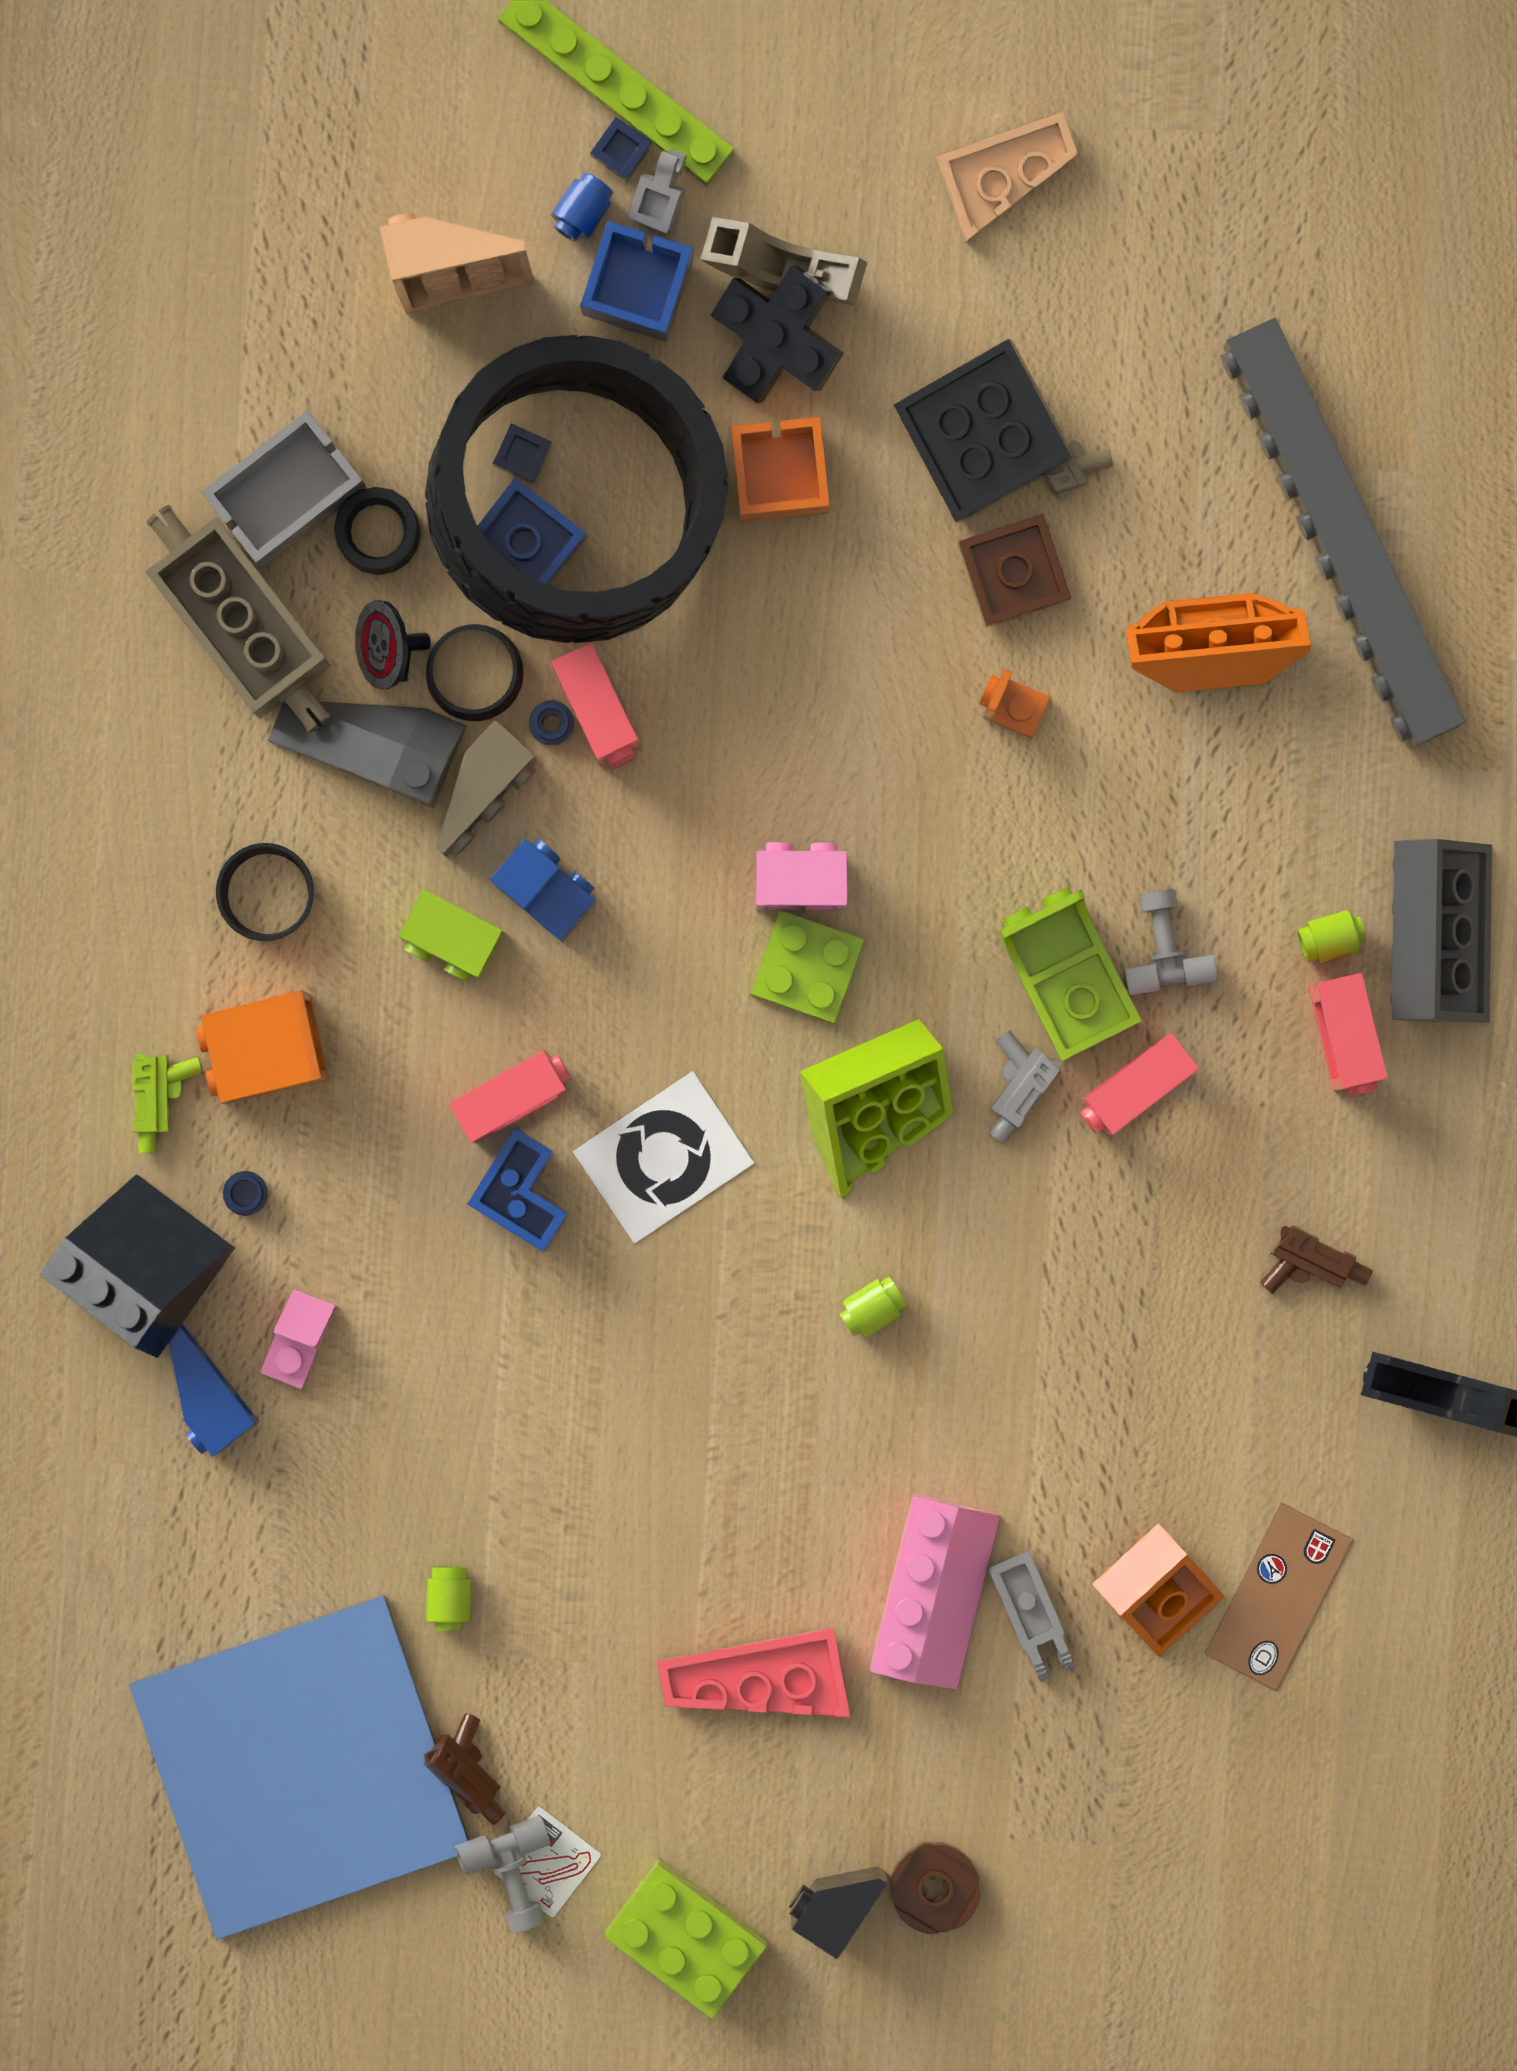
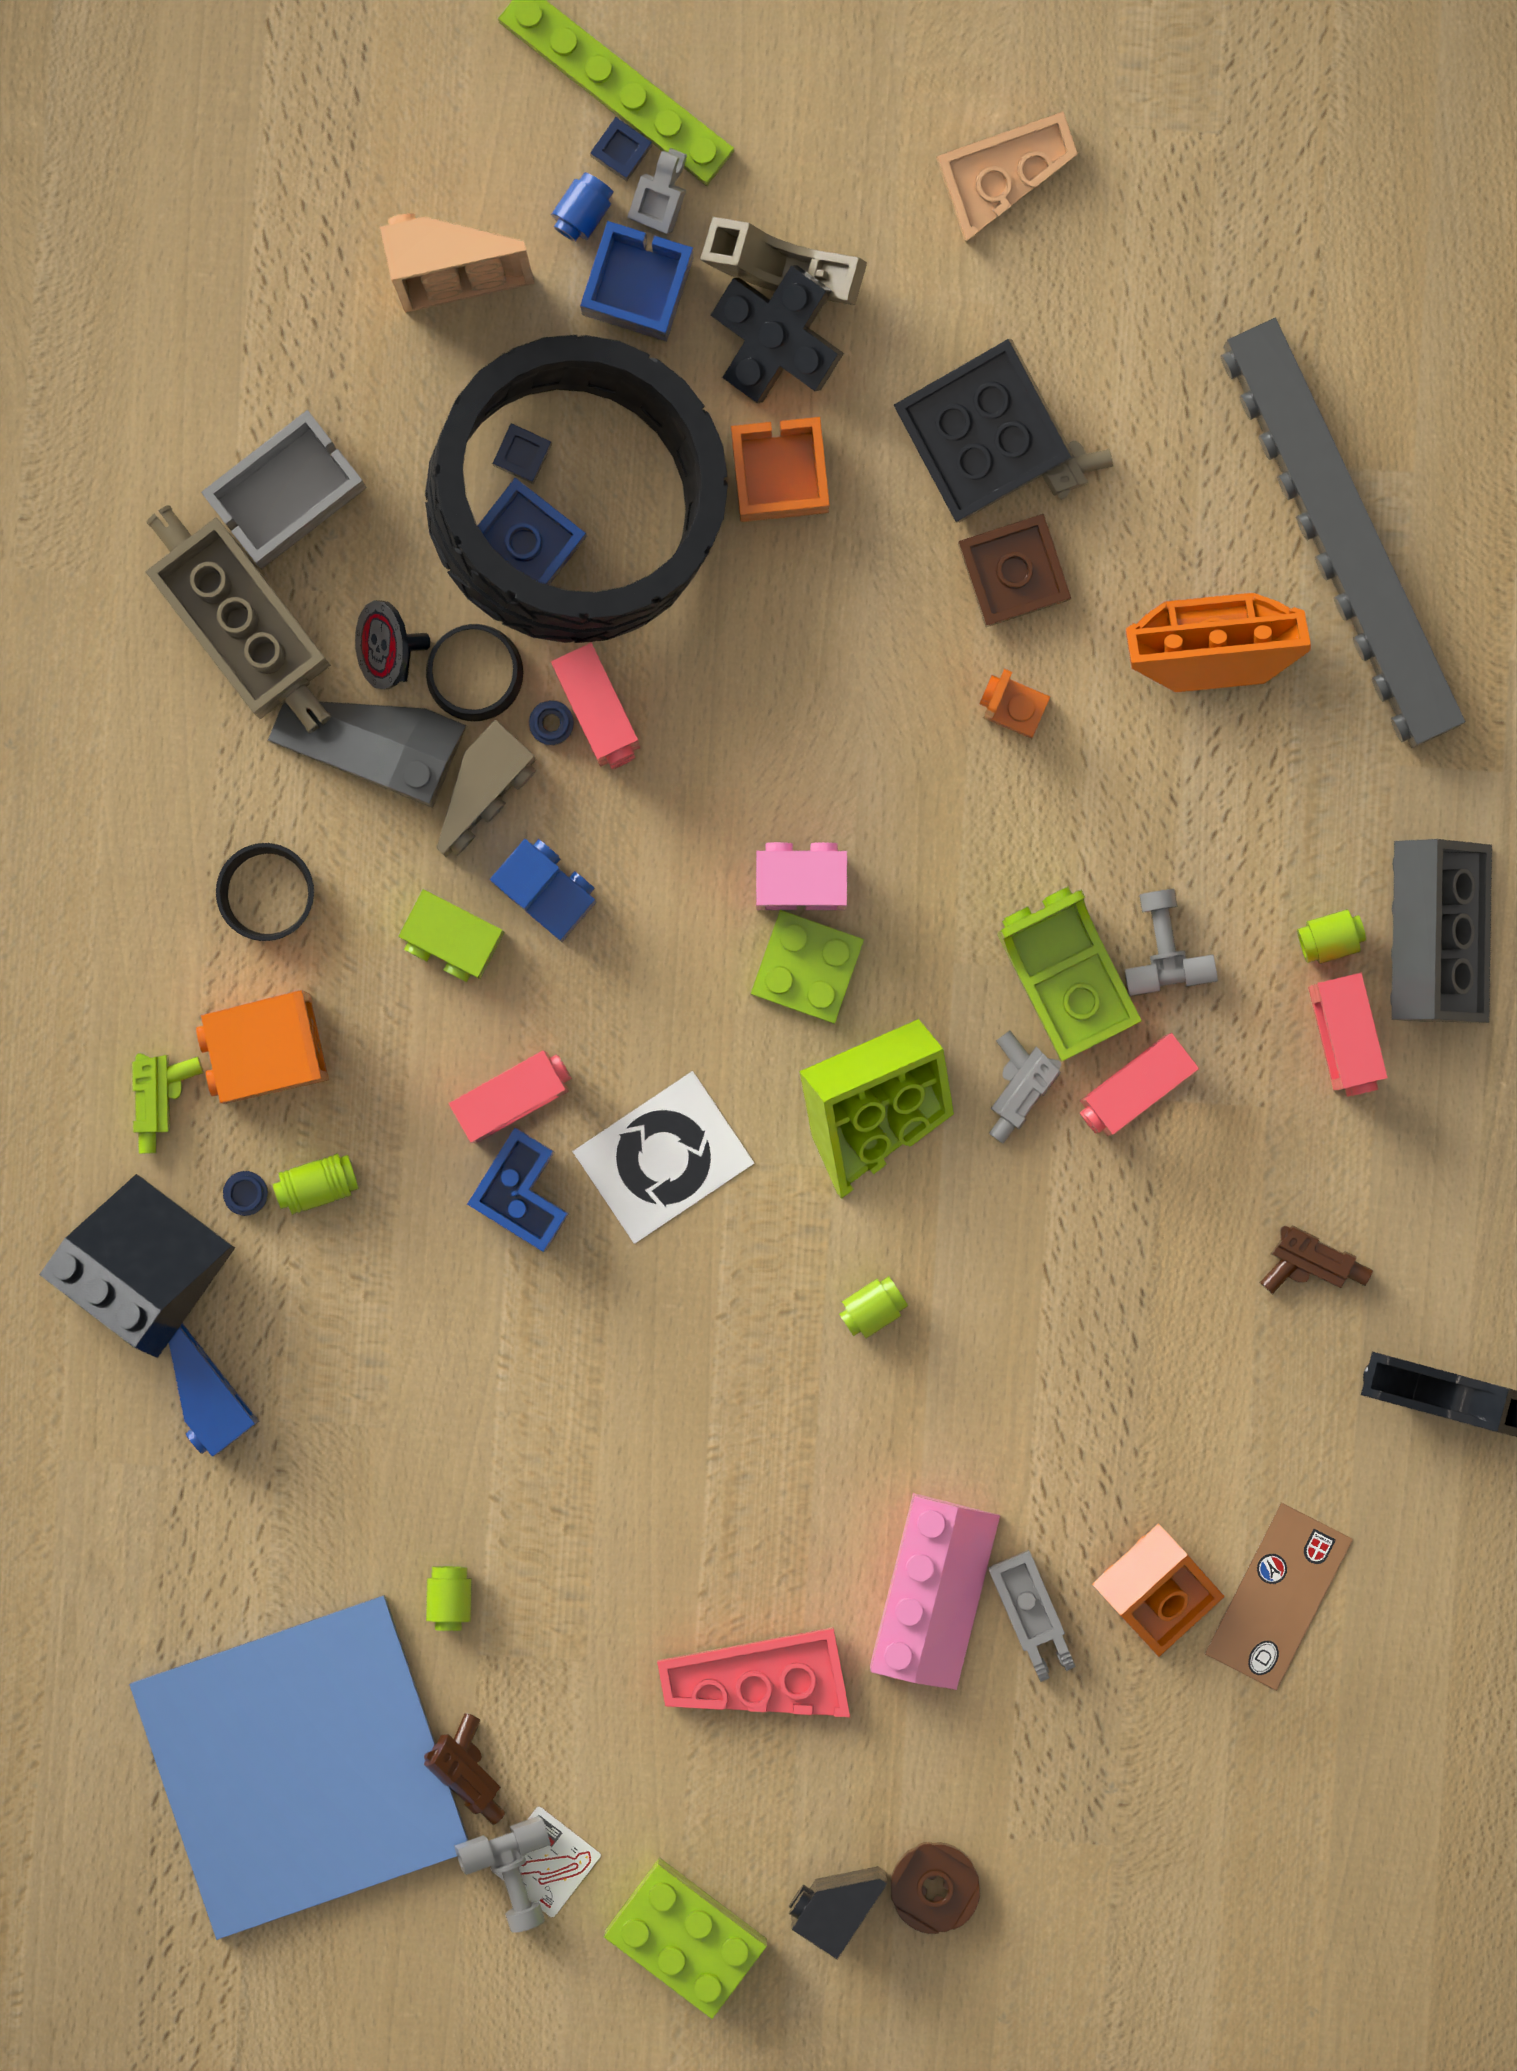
(297, 1338): bright pink slope -> none
(315, 1183): none -> lime head
(370, 497): black tyre -> none

